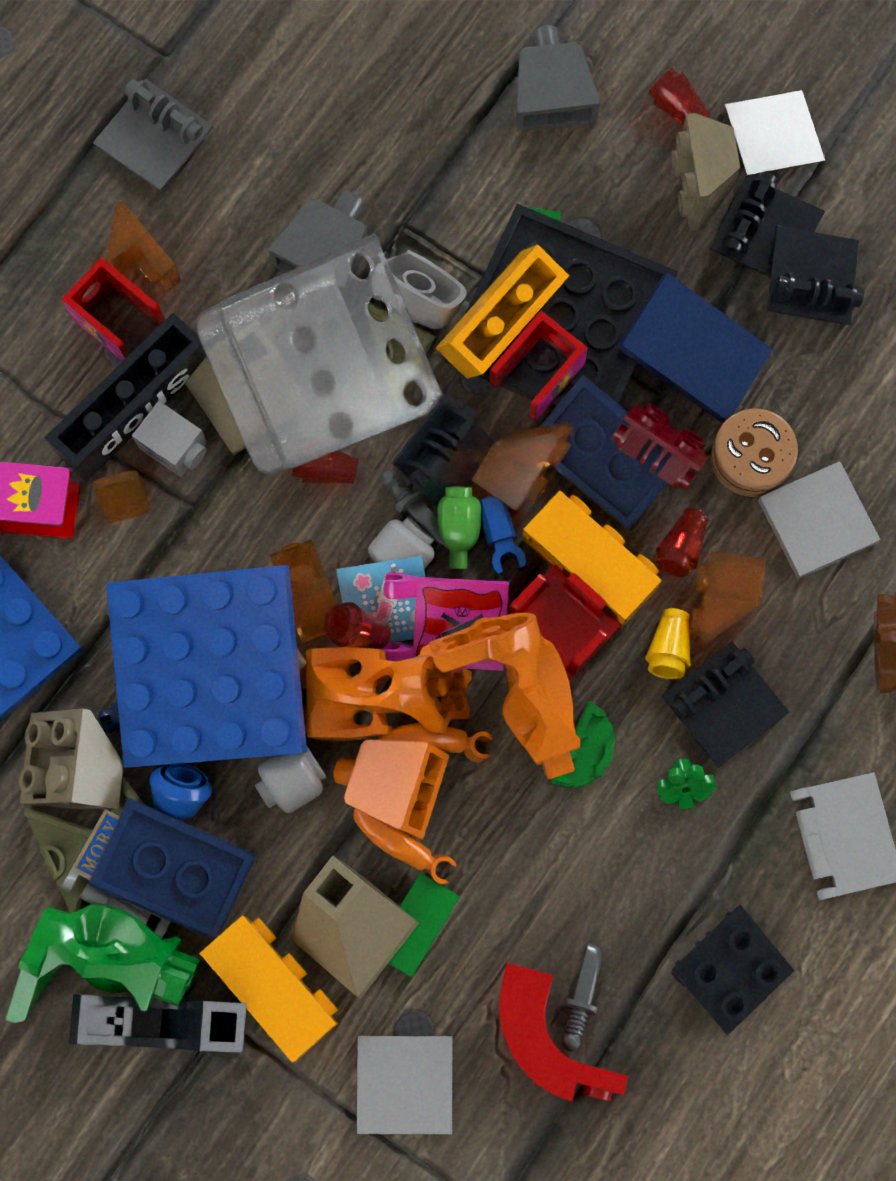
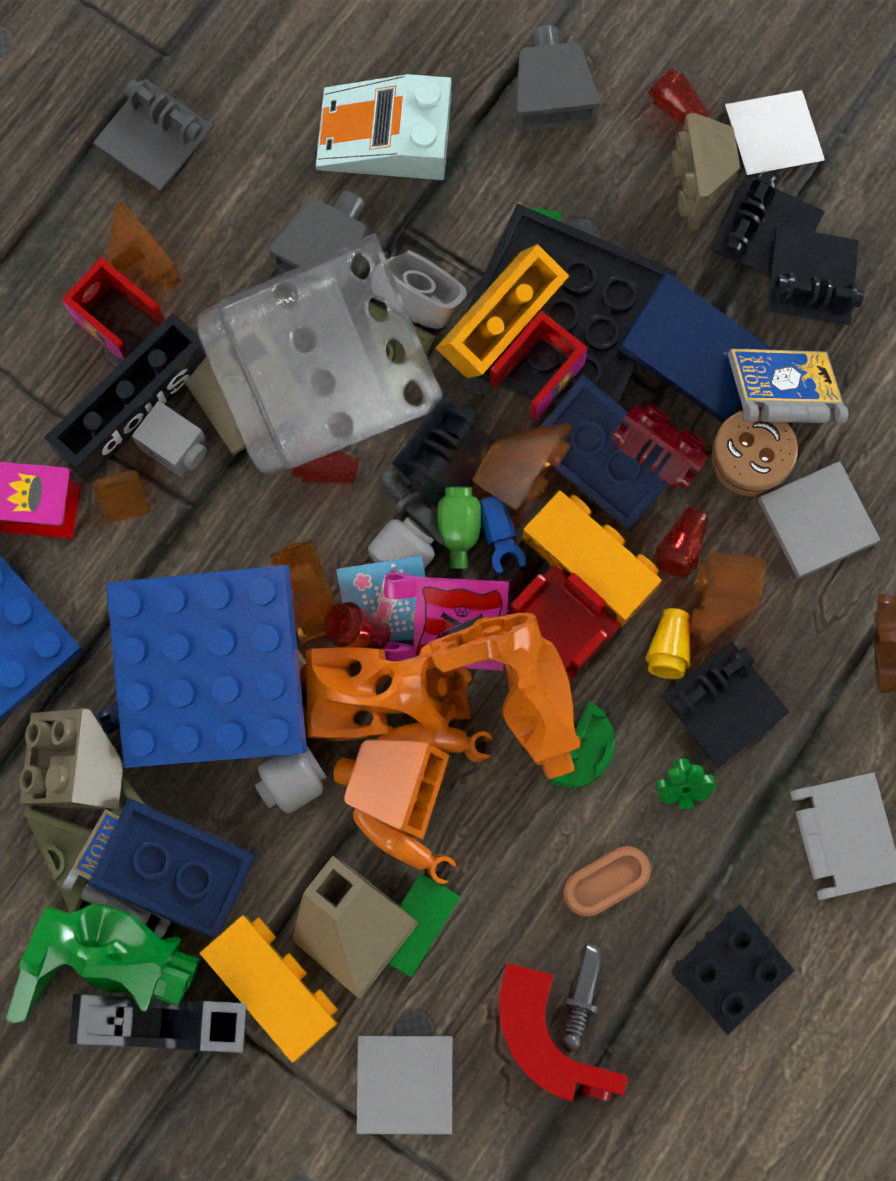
(179, 790): blue cone -> none
(386, 127): none -> light aqua slope
(606, 881): none -> nougat tile
(787, 386): none -> piece

